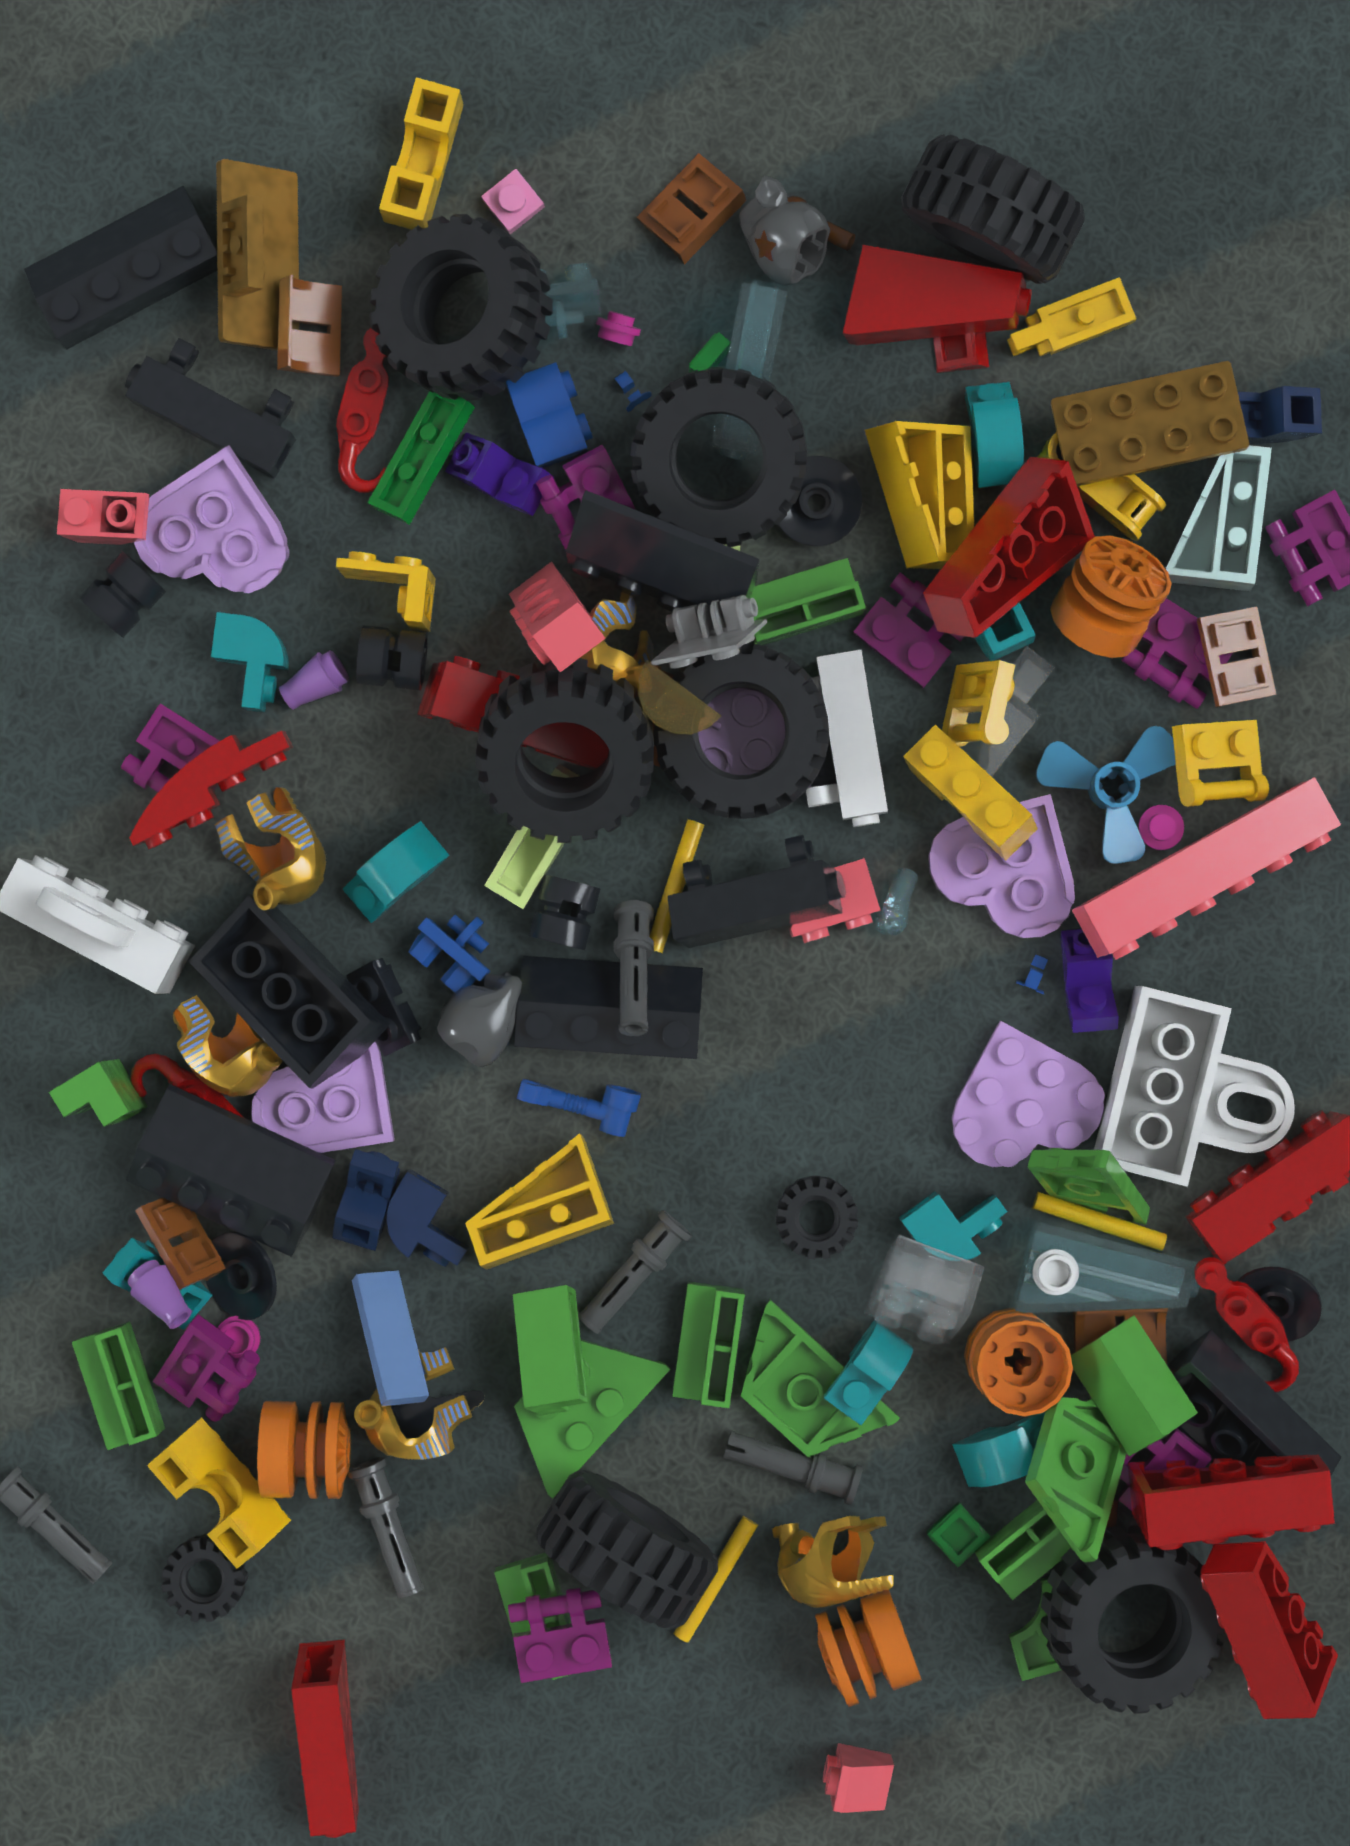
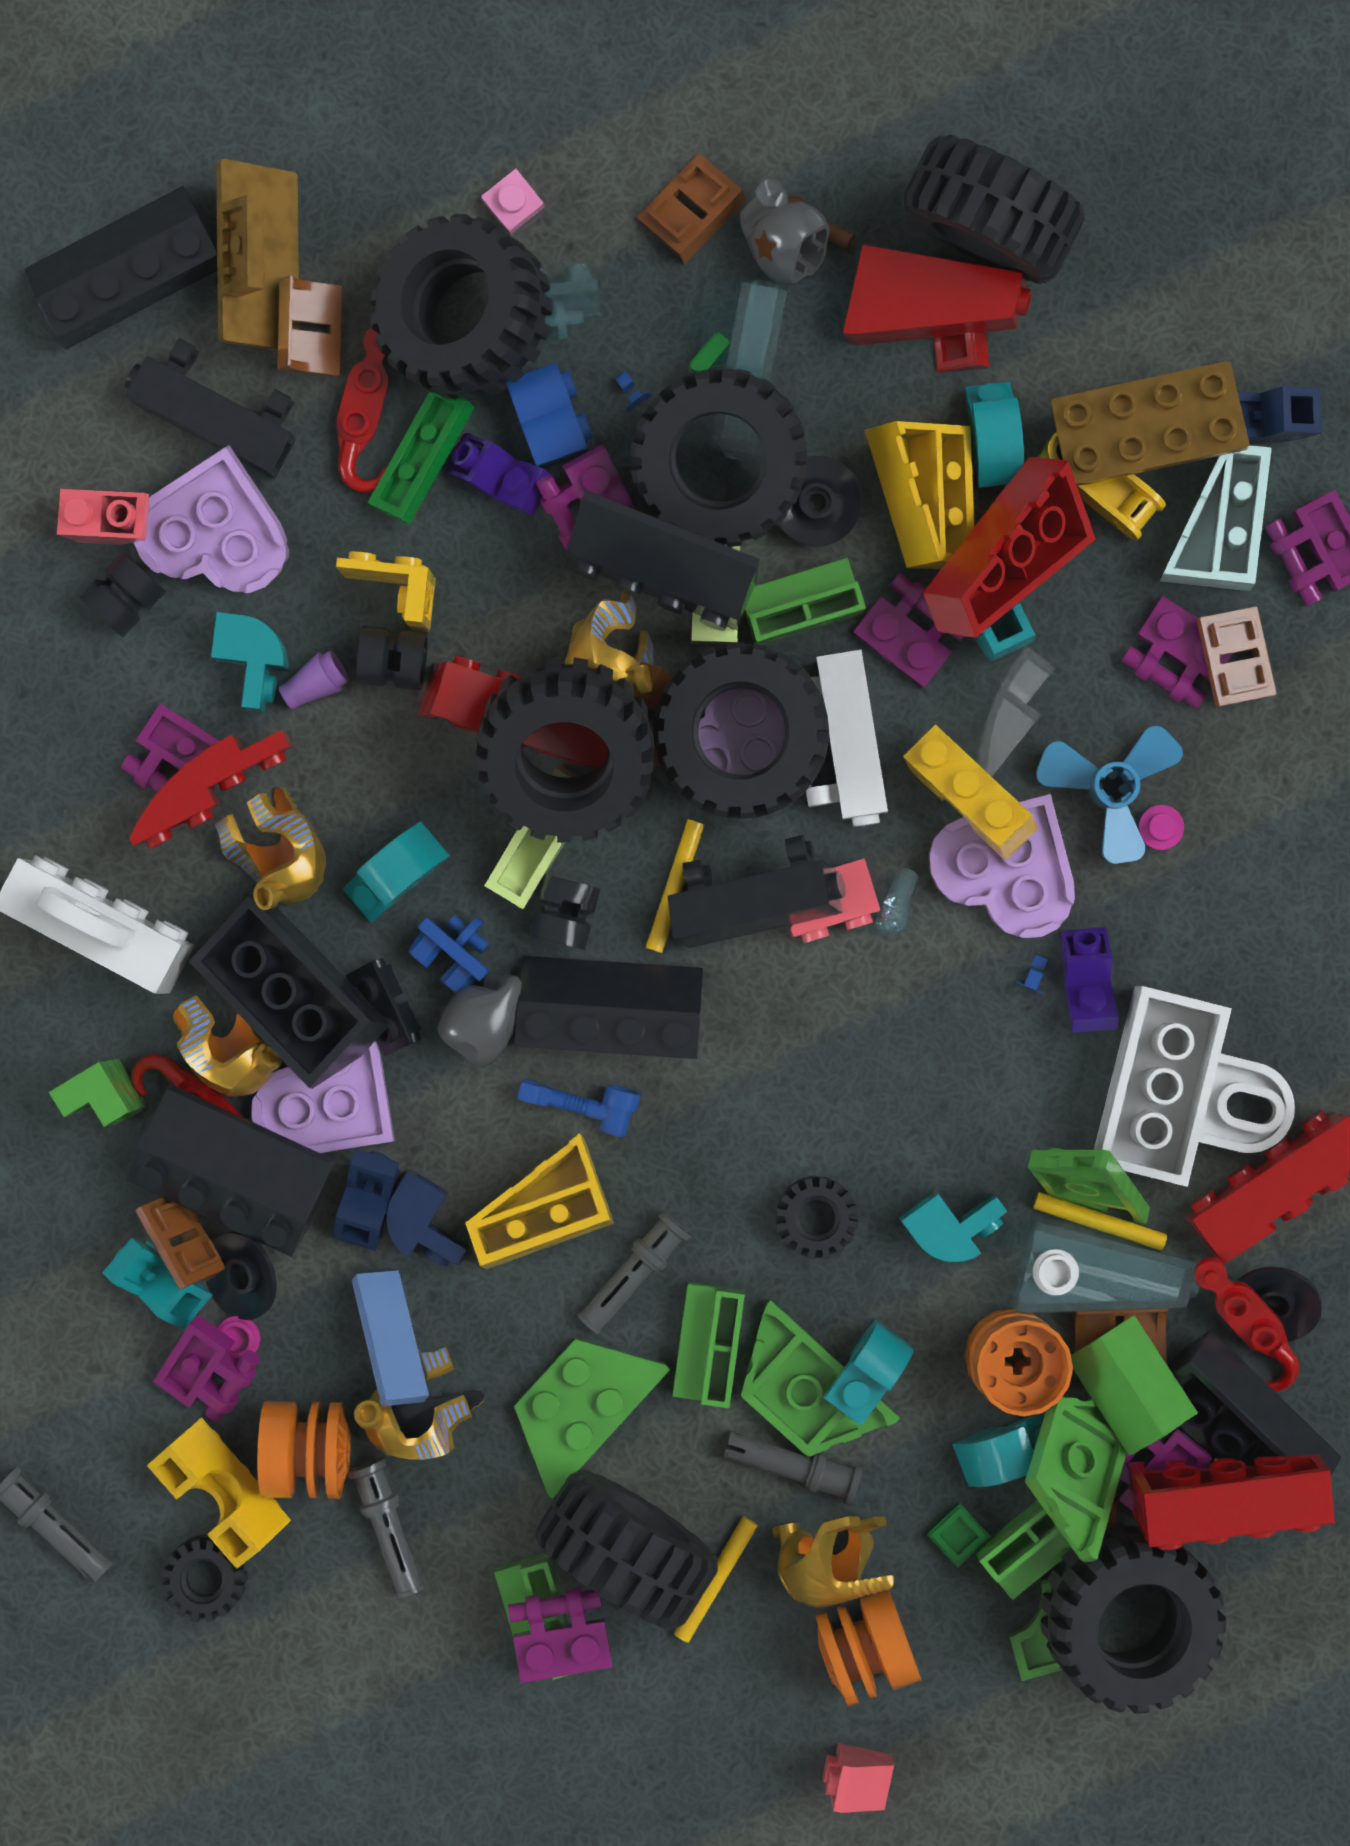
(118, 1386): bright green piece -> none
(158, 1292): medium lavender cone -> none
(325, 1738): red slope -> none
(426, 147): yellow arch -> none
(549, 1349): bright green piece -> none
(554, 618): coral brick -> none
(618, 328): dark pink plate -> none
(633, 949): dark grey pin -> none
(671, 704): clear yellow plate -> none
(710, 630): light grey hinge -> none
(924, 1291): clear slope -> none
(983, 689): yellow plate -> none
(1024, 1098): lavender plate -> none
(1075, 320): yellow hinge -> none
(1110, 596): orange wheel -> none
(1206, 868): coral brick -> none
(1218, 747): yellow plate -> none
(1268, 1630): red wedge -> none

